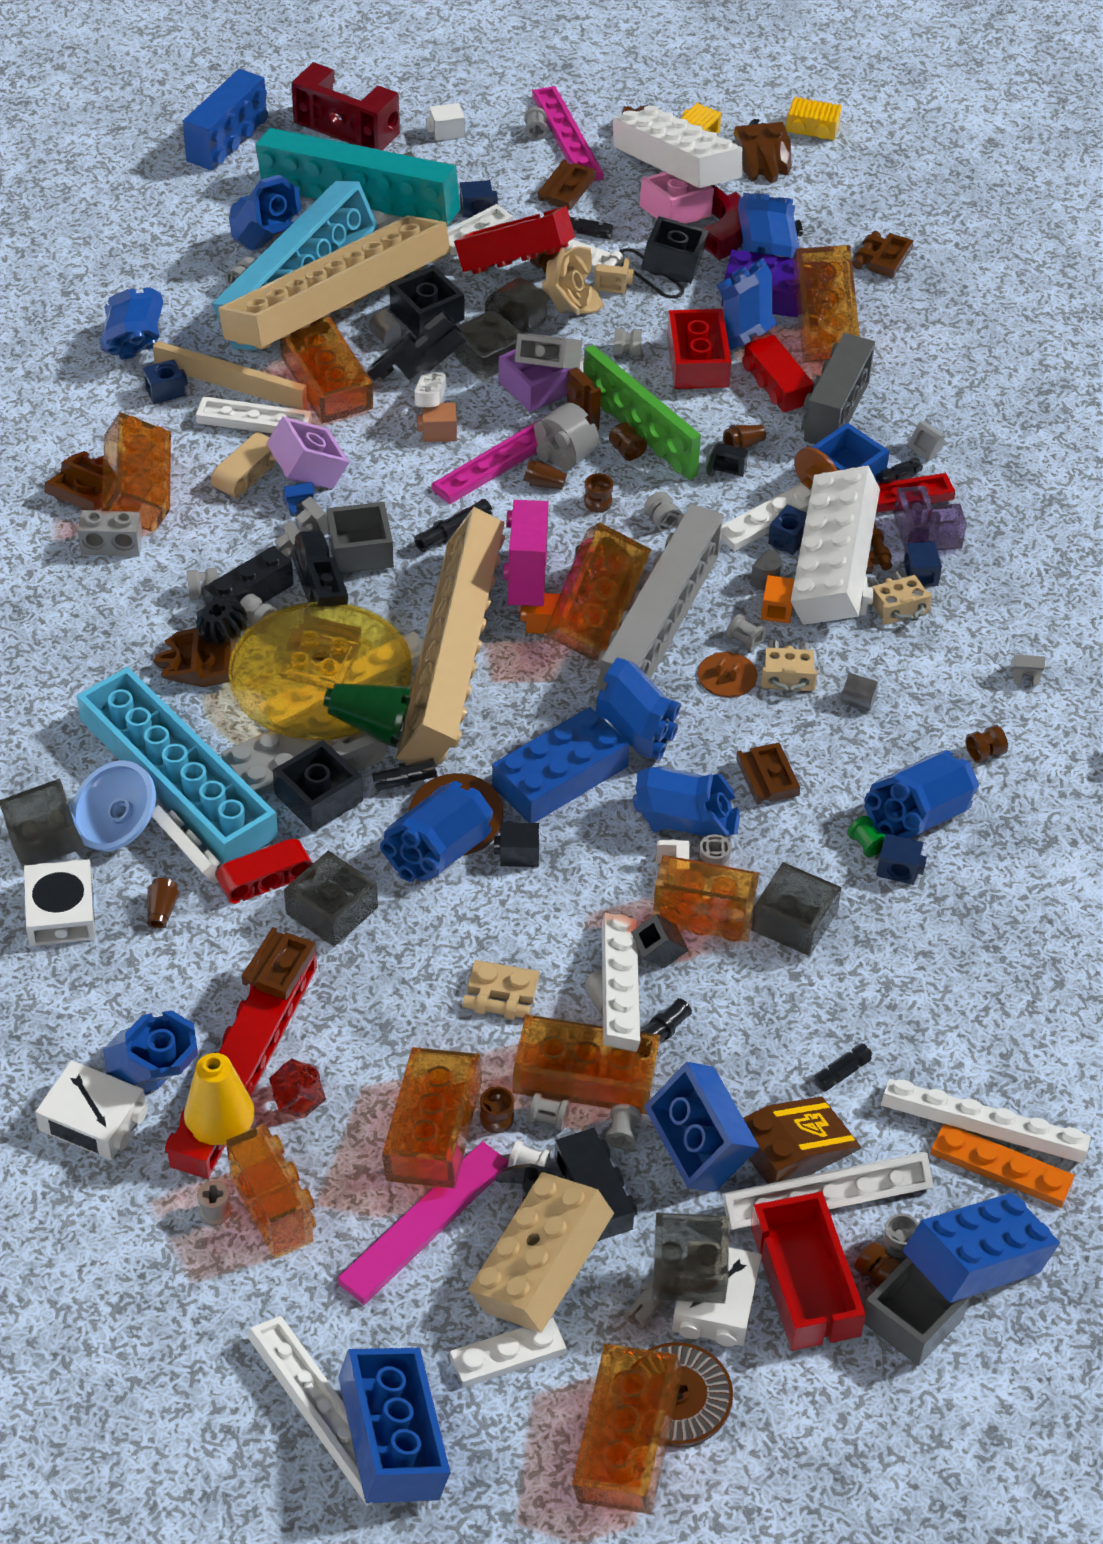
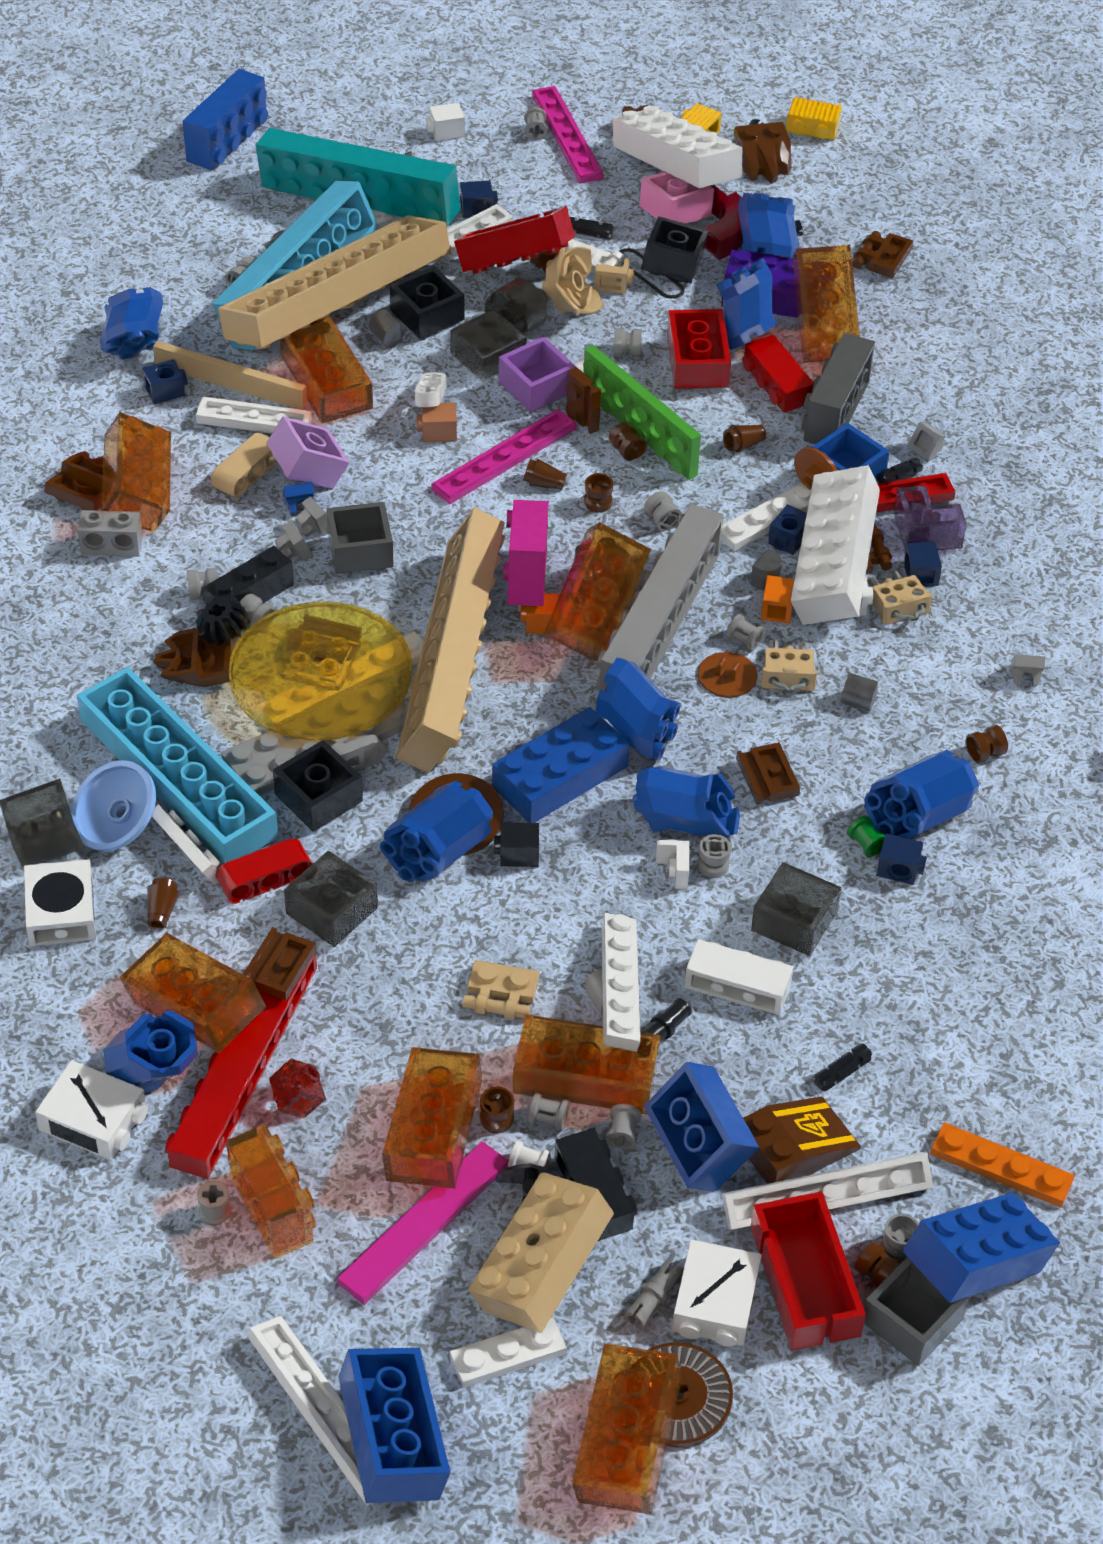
(196, 987): none -> clear orange brick
(217, 1101): yellow cone -> none
(264, 212): blue brick -> none
(317, 570): black plate -> none
(364, 122): dark red plate -> none
(370, 708): dark green cone -> none
(404, 775): black pin -> none
(423, 352): black plate -> none
(444, 529): black pin -> none
(548, 350): light grey brick -> none
(565, 436): light grey brick -> none
(567, 184): reddish brown plate -> none
(659, 941): black brick -> none
(690, 1258): clear smoke piece -> none
(706, 897): clear orange brick -> none
(727, 460): black plate -> none
(738, 976): none -> white brick
(985, 1120): white plate -> none

